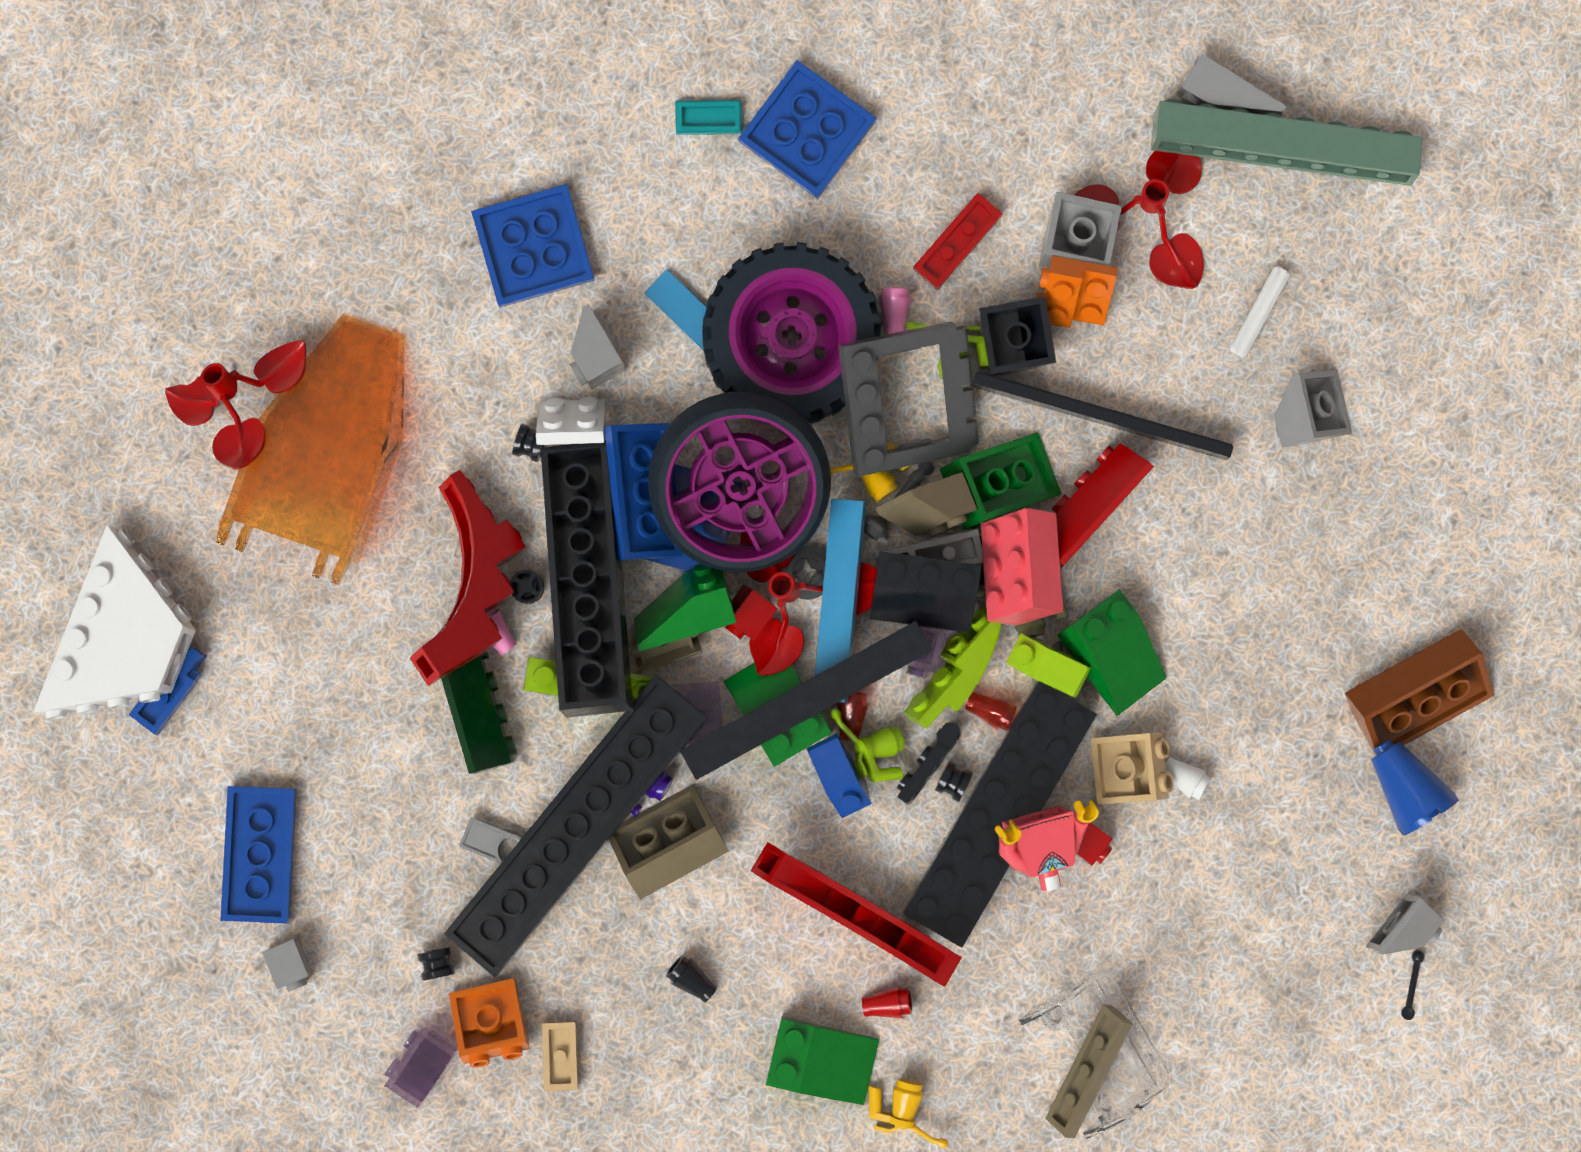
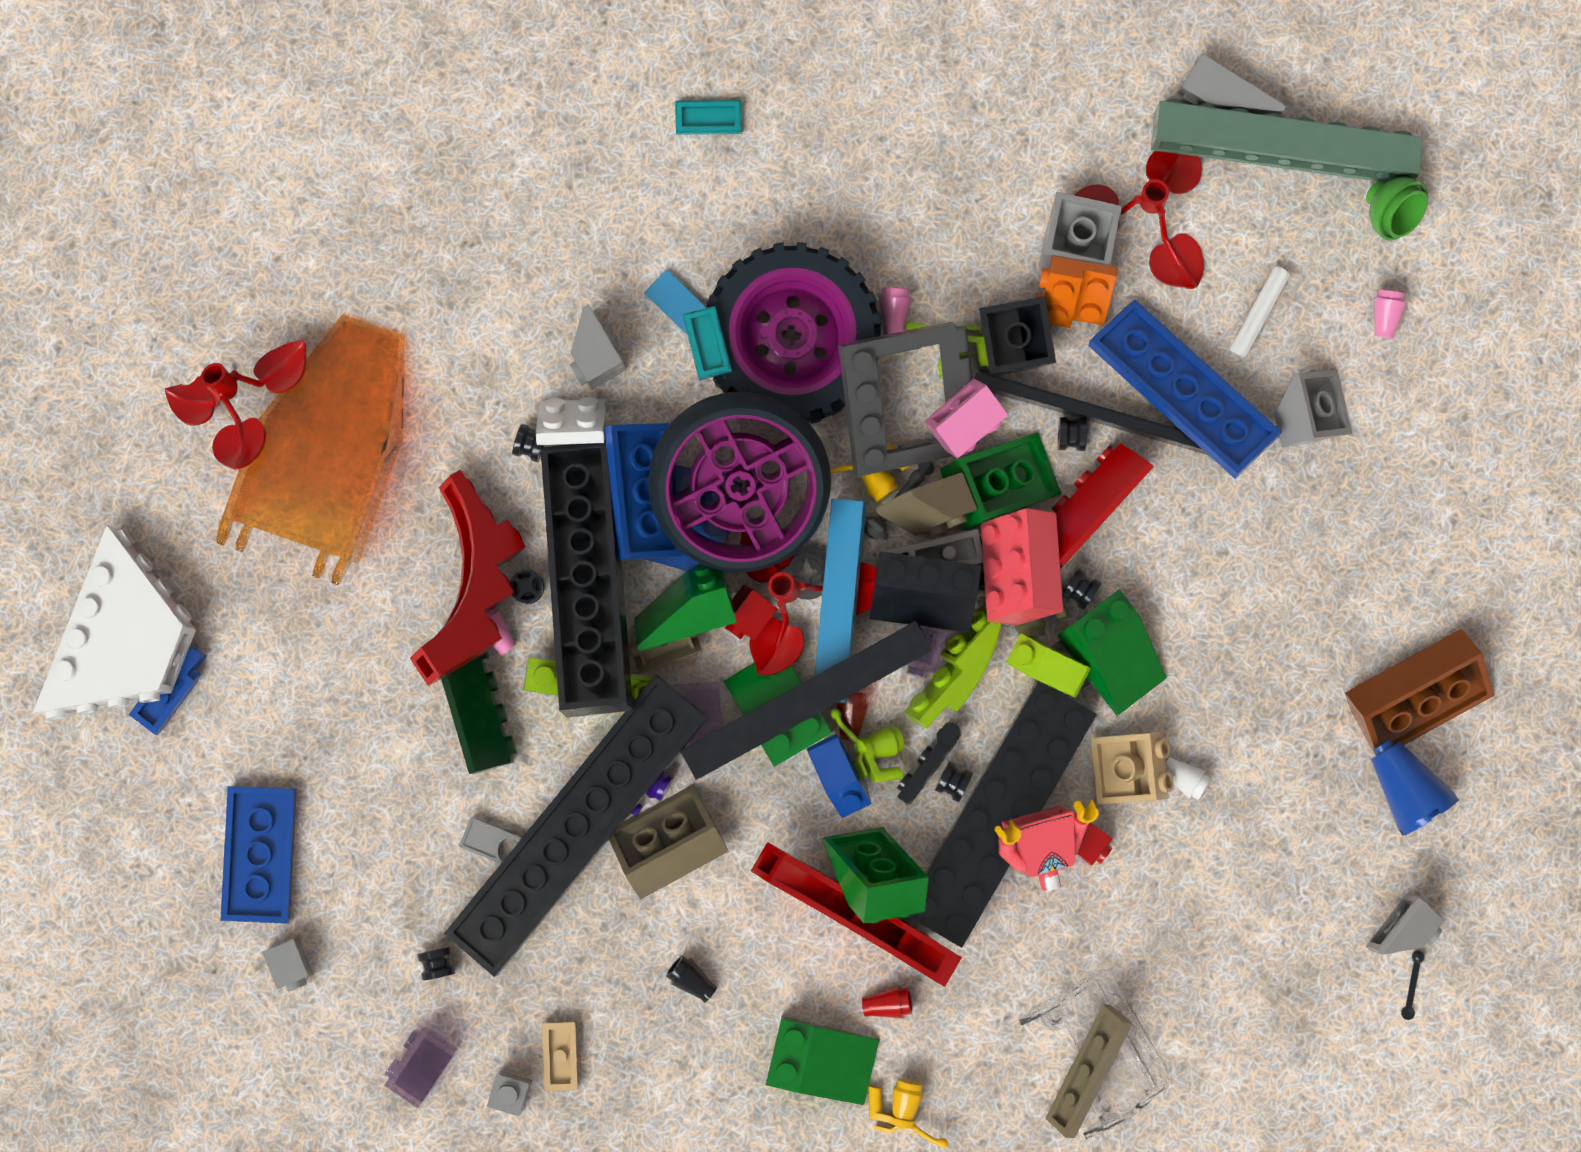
(489, 1023): orange plate -> none
(509, 1093): none -> light grey brick
(532, 245): blue plate -> none
(707, 343): none -> teal tile
(807, 129): blue plate -> none
(876, 875): none -> green slope
(957, 241): red plate -> none
(966, 418): none -> bright pink brick
(992, 710): clear red cone -> none
(1072, 434): none -> black wheel
(1081, 589): none -> black wheel
(1184, 388): none -> blue plate
(1388, 312): none -> bright pink cone
(1396, 206): none -> bright green piece

